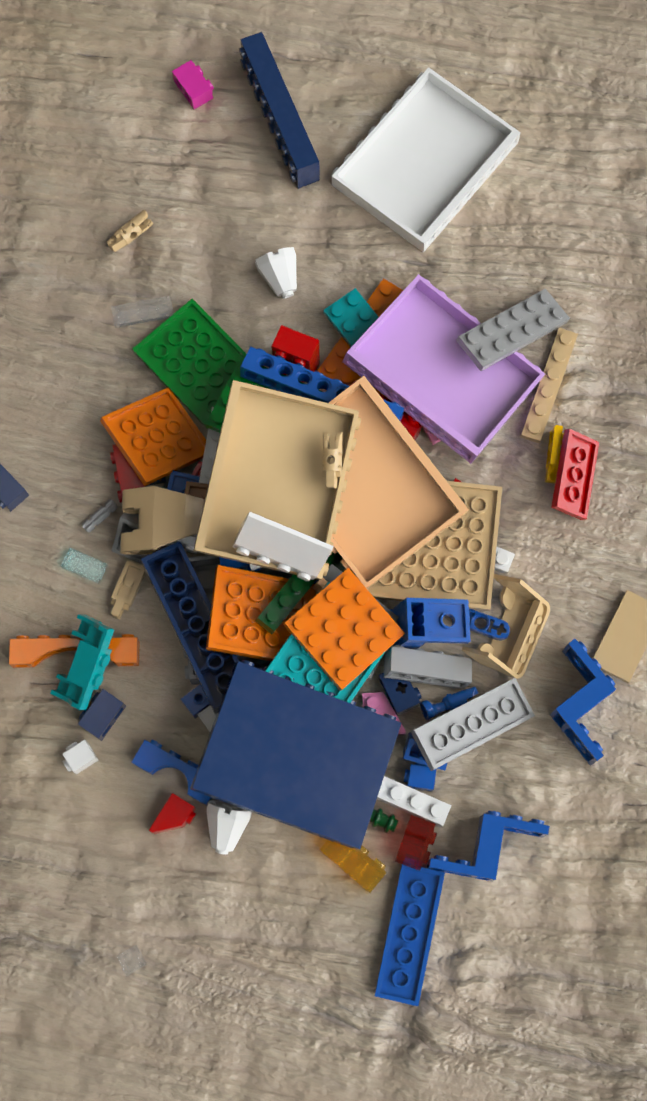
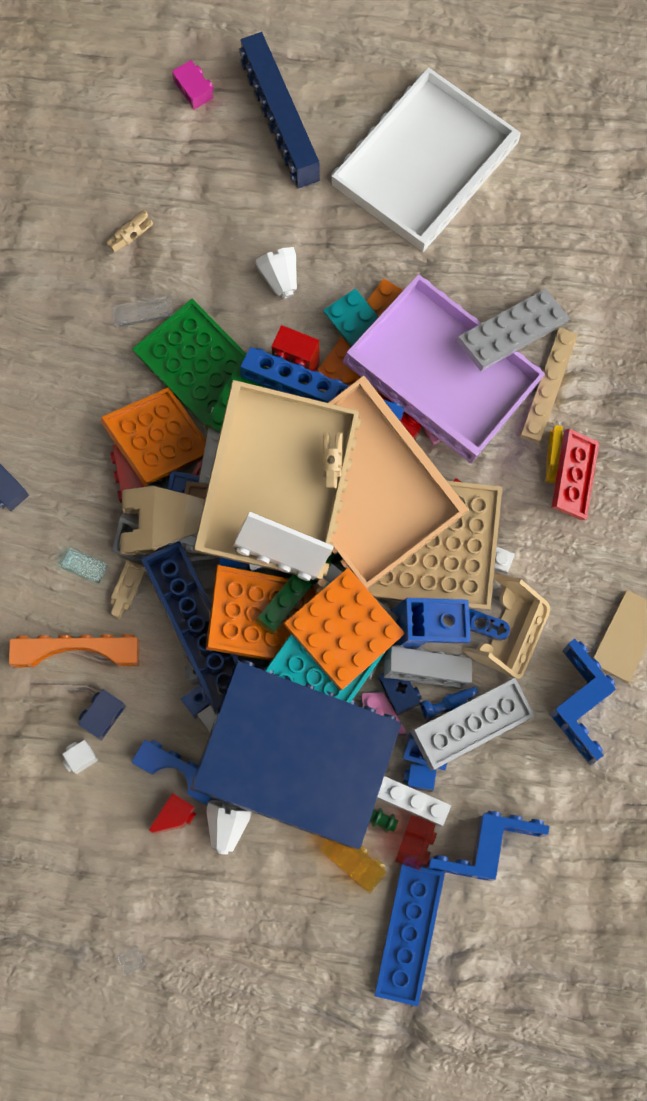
(88, 663): teal bracket -> none
(99, 516): light grey axle -> none

